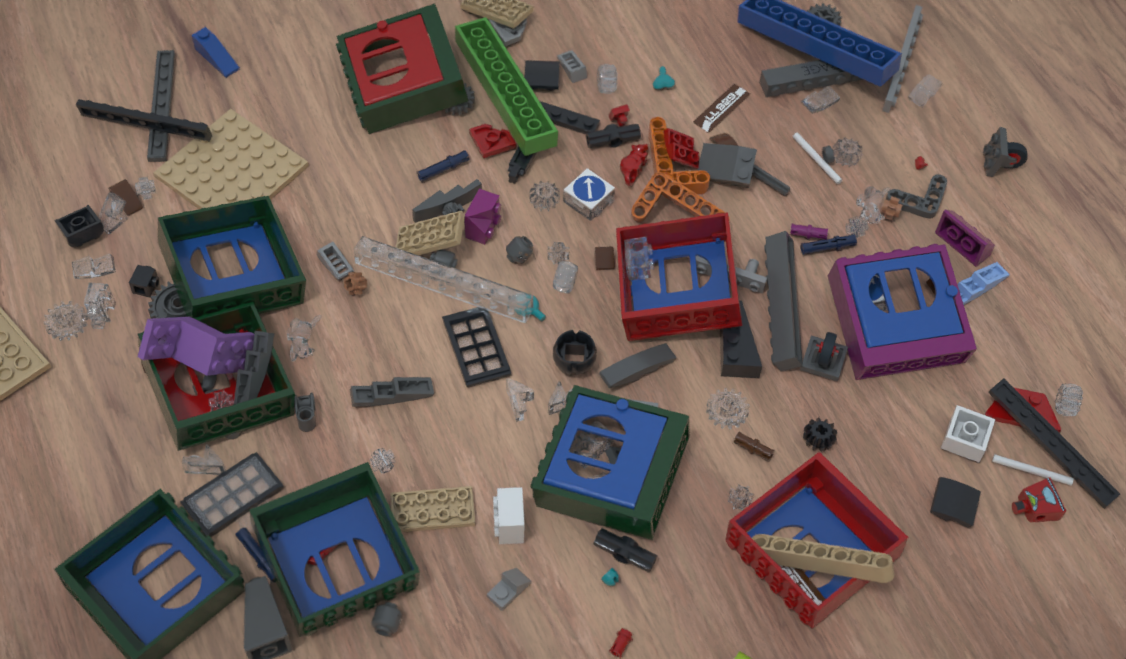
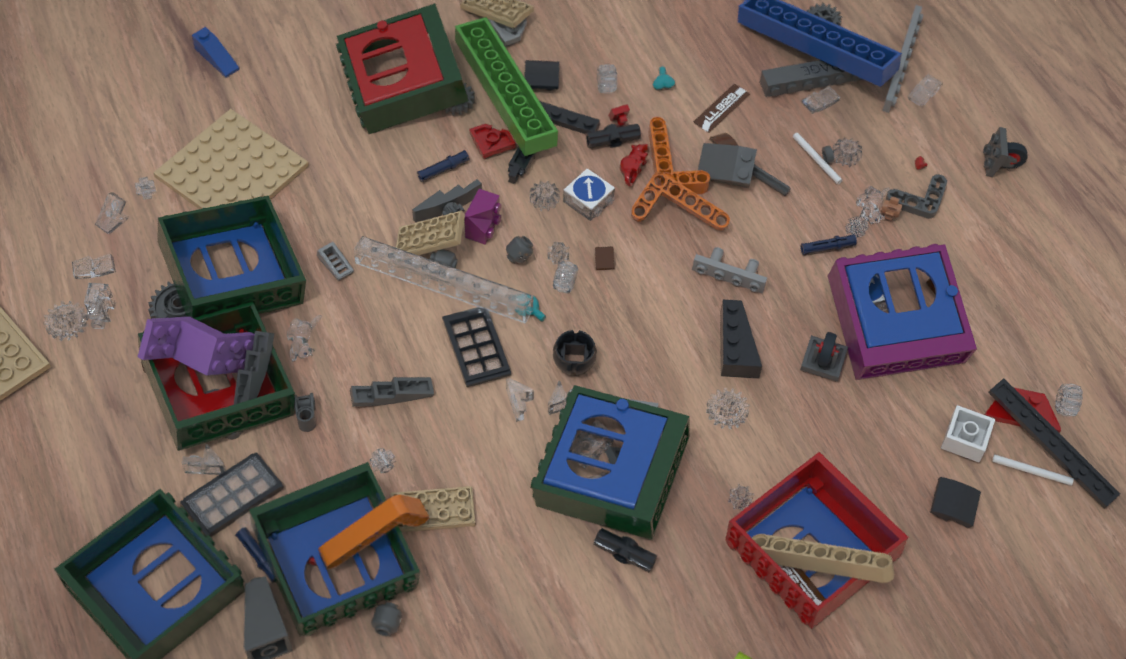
(80, 226): black slope -> none
(126, 192): reddish brown panel -> none
(144, 120): black plate -> none
(144, 281): black brick -> none
(161, 103): dark grey tile -> none
(208, 383): dark grey arm -> none
(221, 400): clear gear -> none
(355, 283): nougat gear -> none
(394, 511): none -> orange beam
(509, 515): white brick -> none
(510, 586): light grey slope -> none
(574, 67): light grey slope -> none
(611, 577): teal hinge -> none
(620, 643): red pin -> none
(635, 366): dark grey slope -> none
(638, 258): clear brick -> none
(681, 148): red slope -> none
(683, 310): red door -> none
(754, 446): reddish brown pin -> none
(783, 302): dark grey brick -> none
(809, 231): magenta pin -> none
(820, 434): black gear -> none
(964, 237): magenta slope -> none
(981, 282): light blue slope -> none
(1040, 502): red torso -> none

